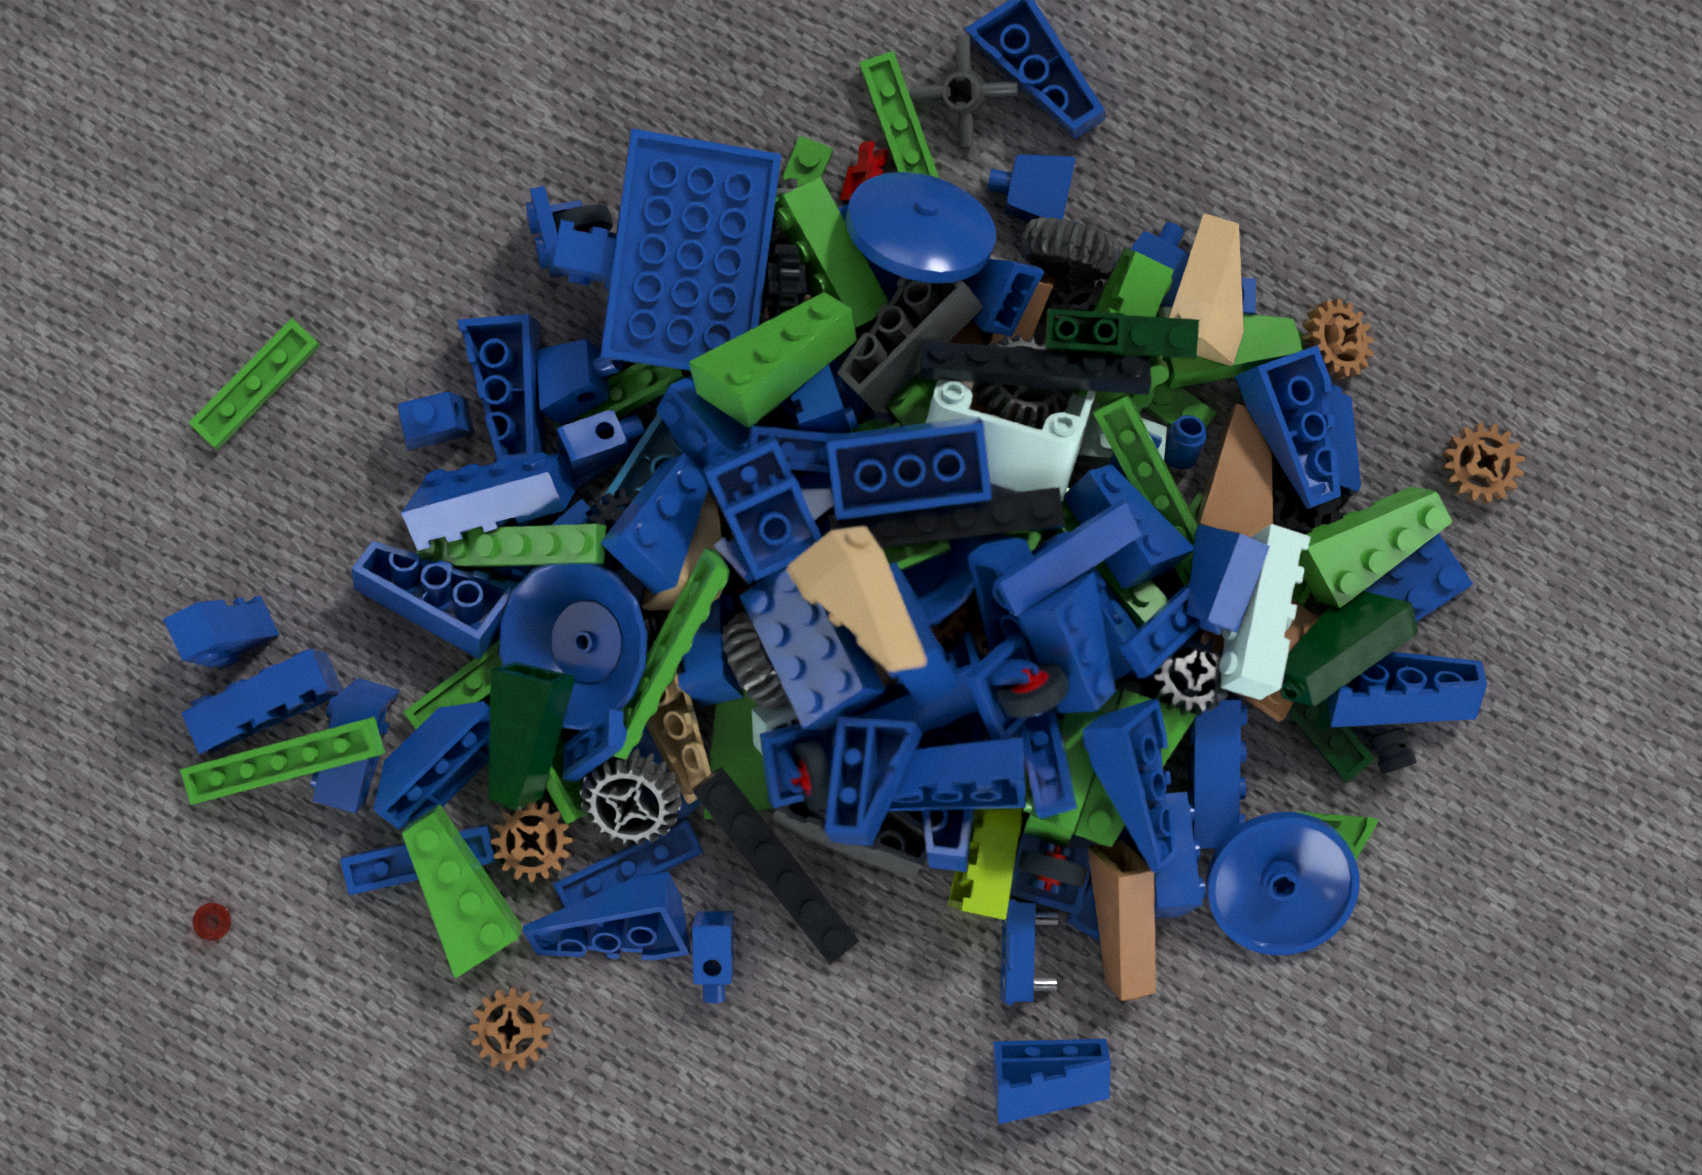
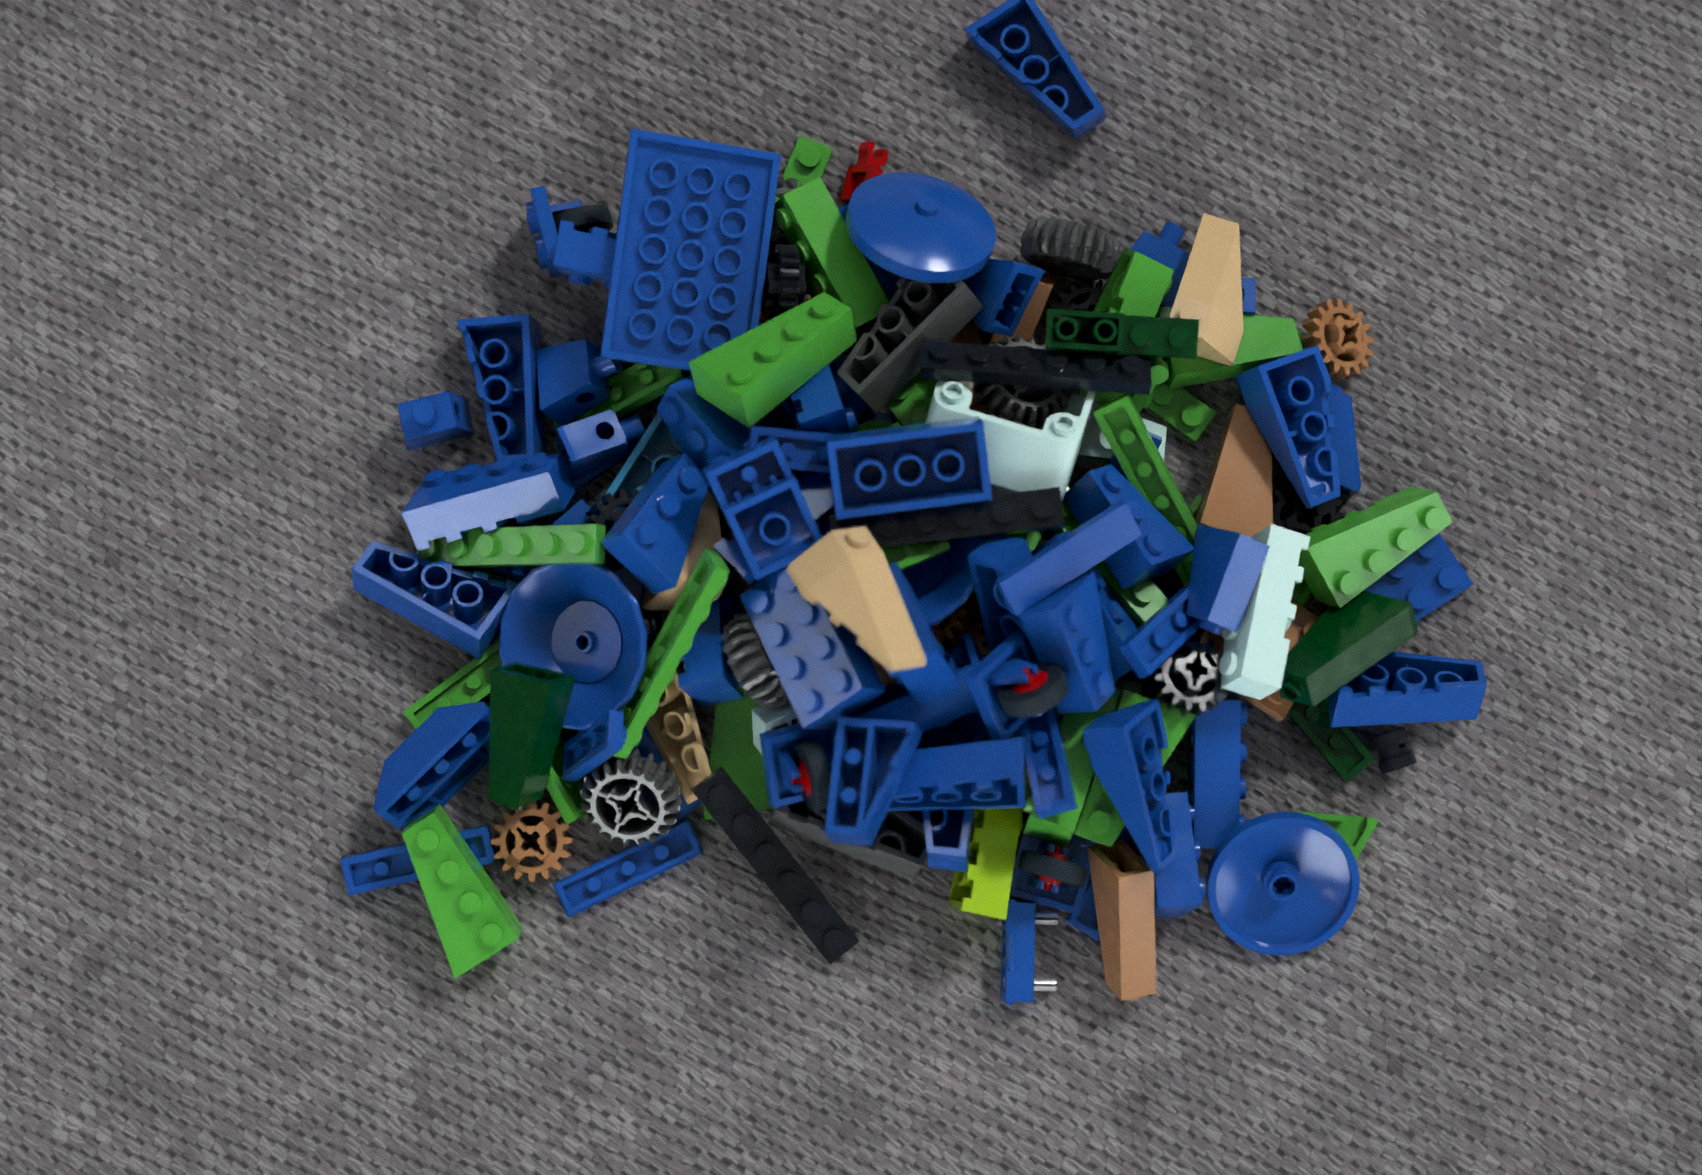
(200, 921): clear red plate -> none
(217, 633): blue wedge -> none
(254, 384): bright green plate -> none
(261, 700): blue wedge -> none
(283, 760): bright green plate -> none
(349, 784): blue wedge -> none
(528, 1029): medium nougat gear -> none
(630, 917): blue wedge -> none
(713, 941): blue torso -> none
(897, 115): bright green plate -> none
(979, 91): dark grey bar -> none
(1035, 186): blue torso -> none
(1048, 1076): blue wedge -> none
(1184, 442): blue brick -> none
(1490, 477): medium nougat gear -> none

